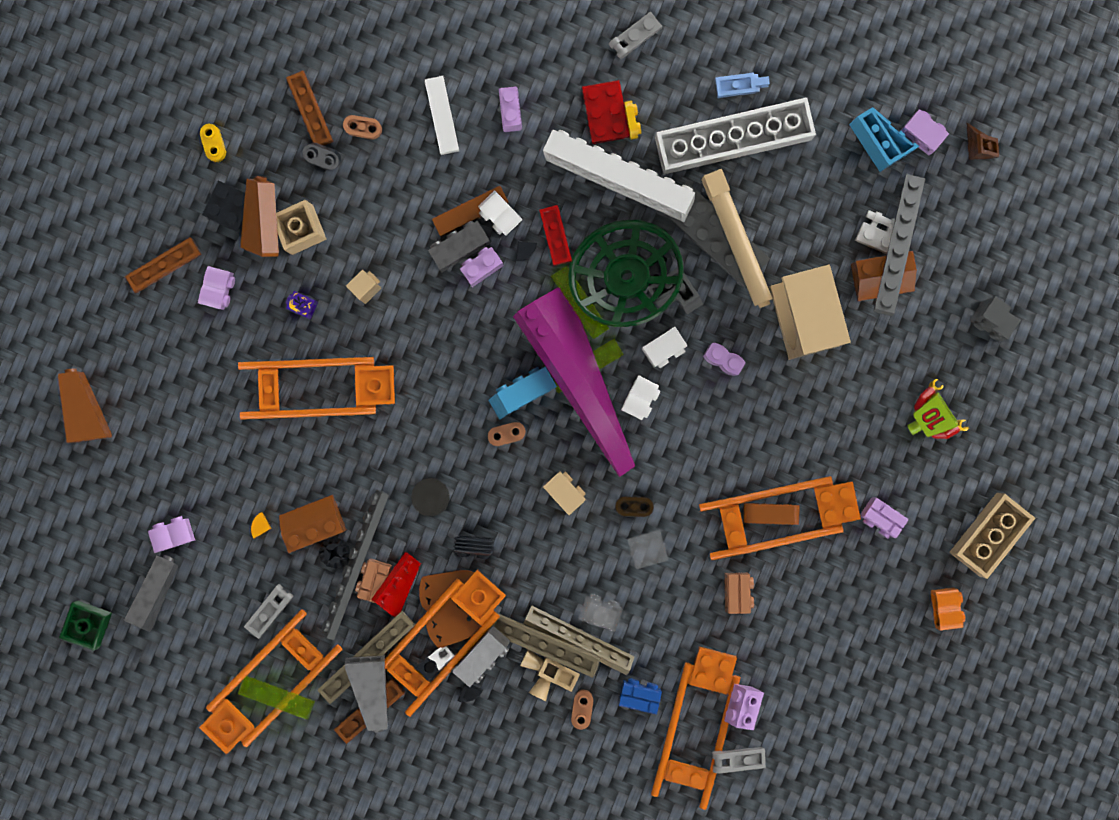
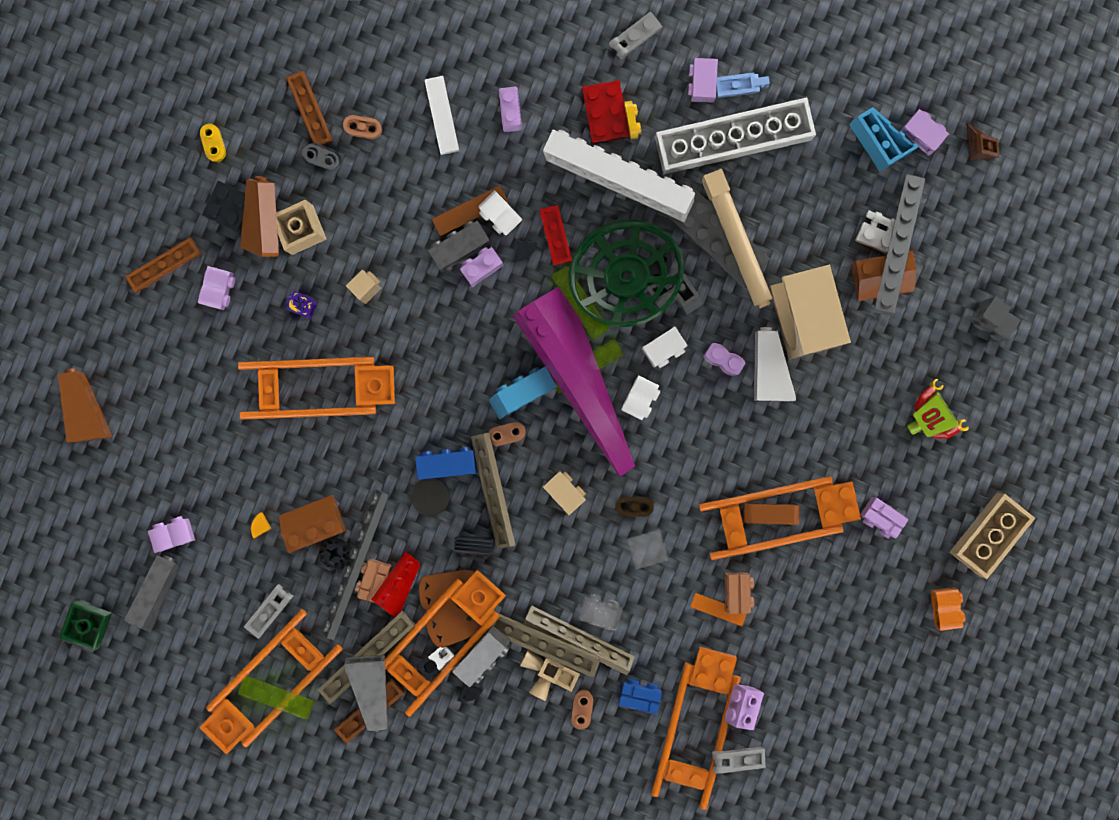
(445, 463): none -> blue brick
(493, 490): none -> dark tan plate
(703, 80): none -> lavender brick
(716, 609): none -> orange sticker
(771, 373): none -> white slope

